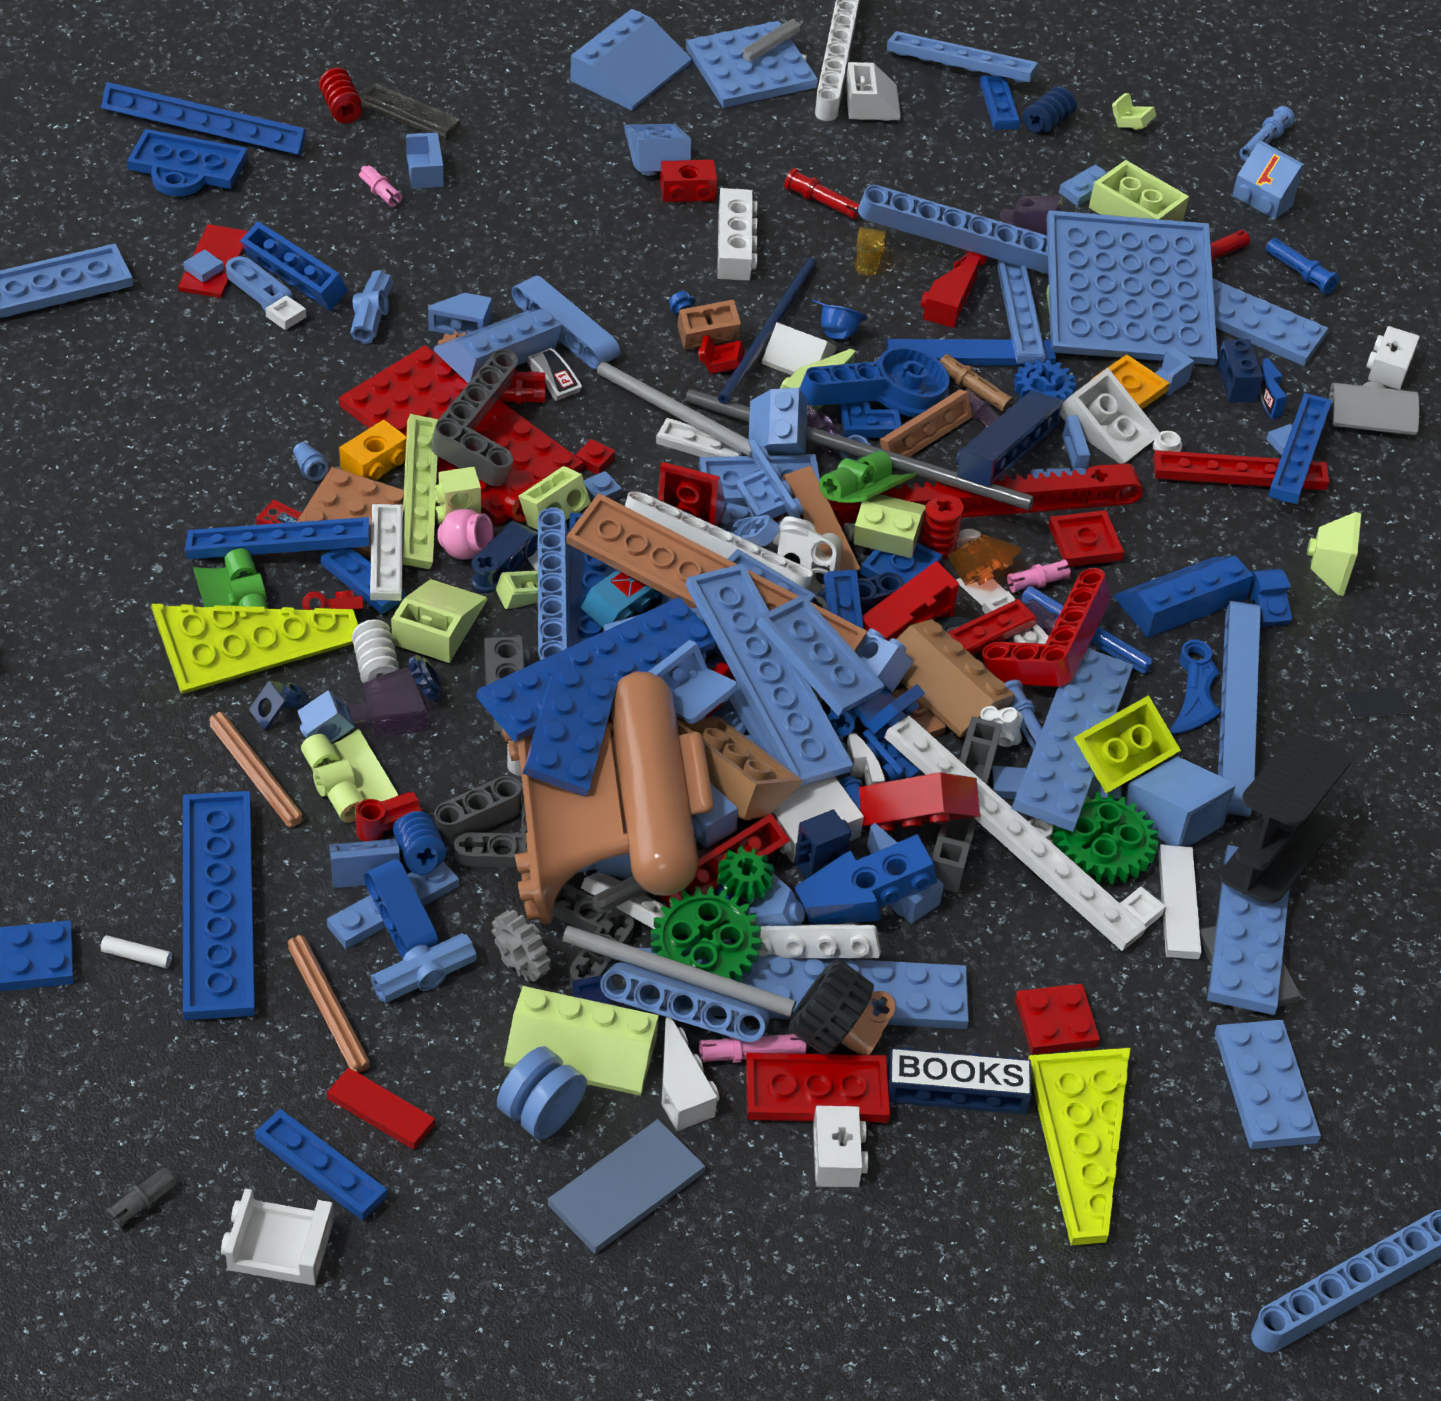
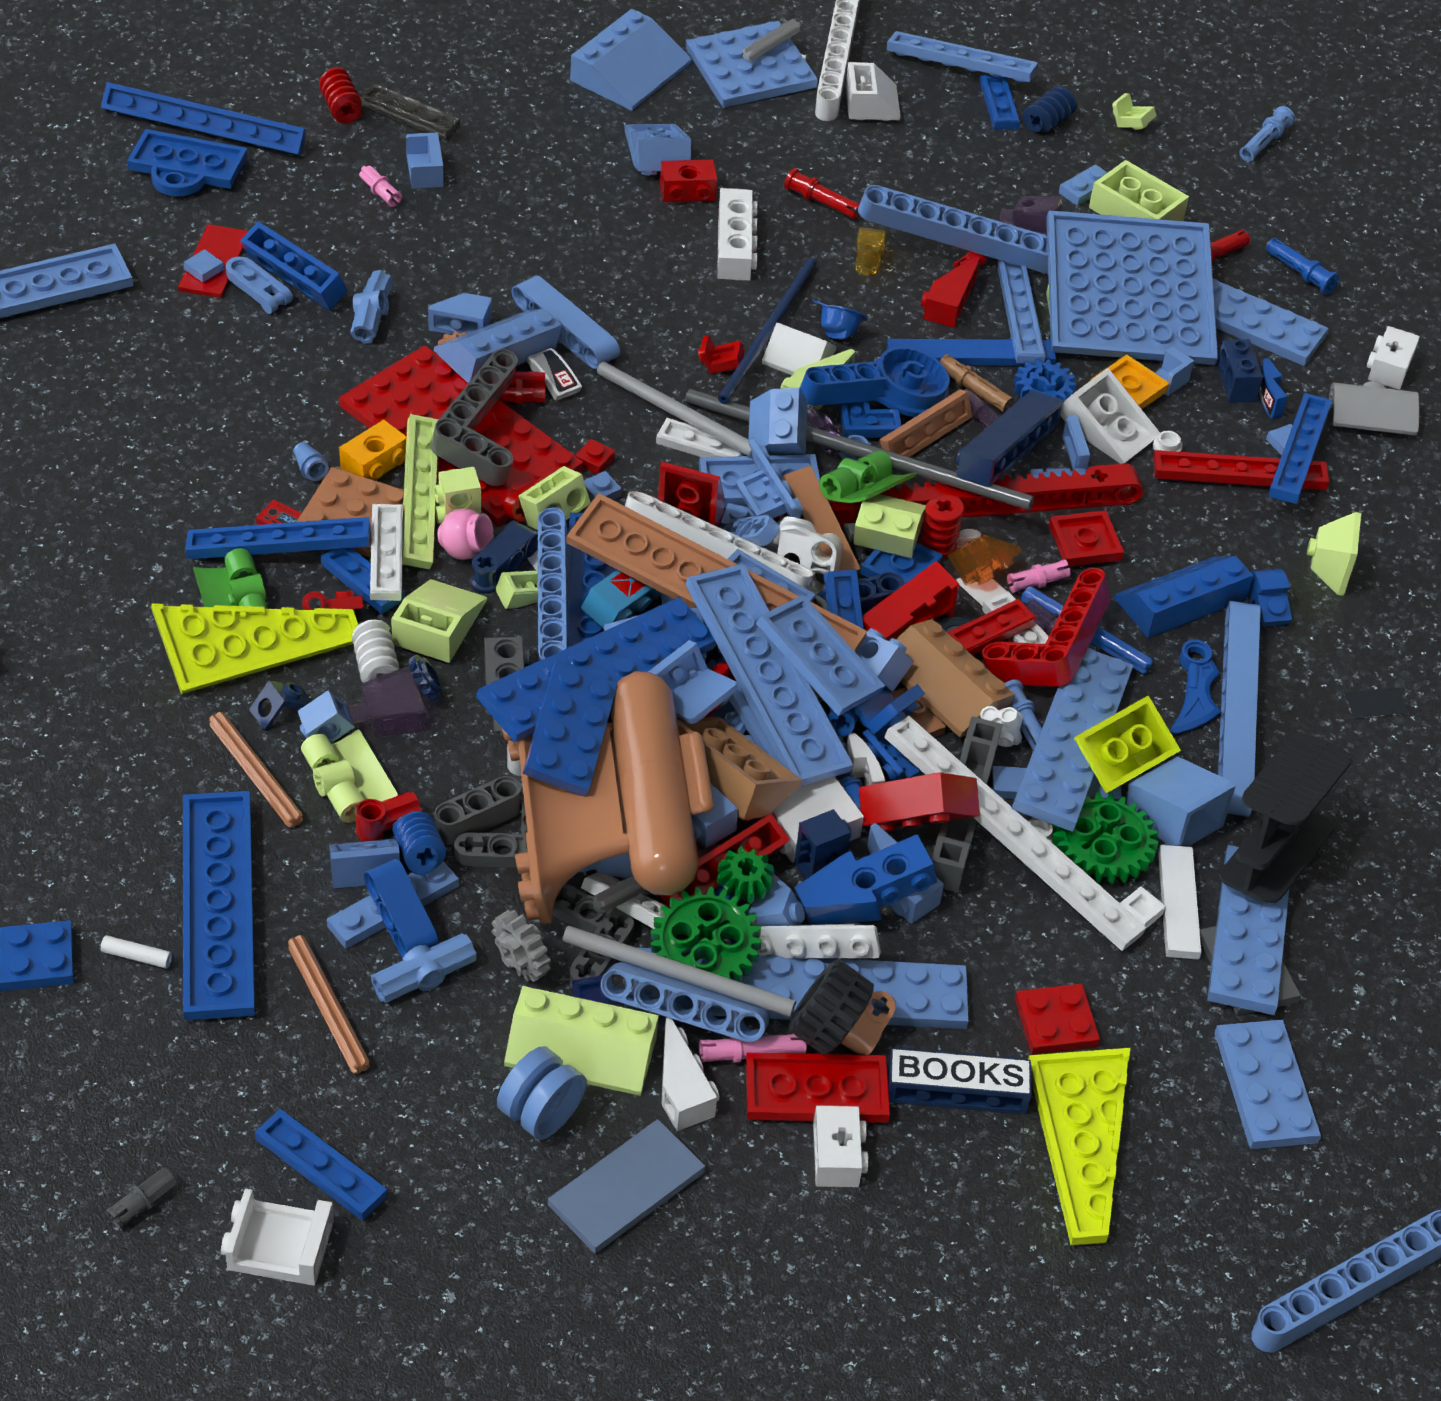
(285, 312): white plate -> none
(381, 1108): red tile -> none
(680, 301): blue plate -> none
(715, 319): nougat brick -> none
(1268, 180): medium blue slope -> none

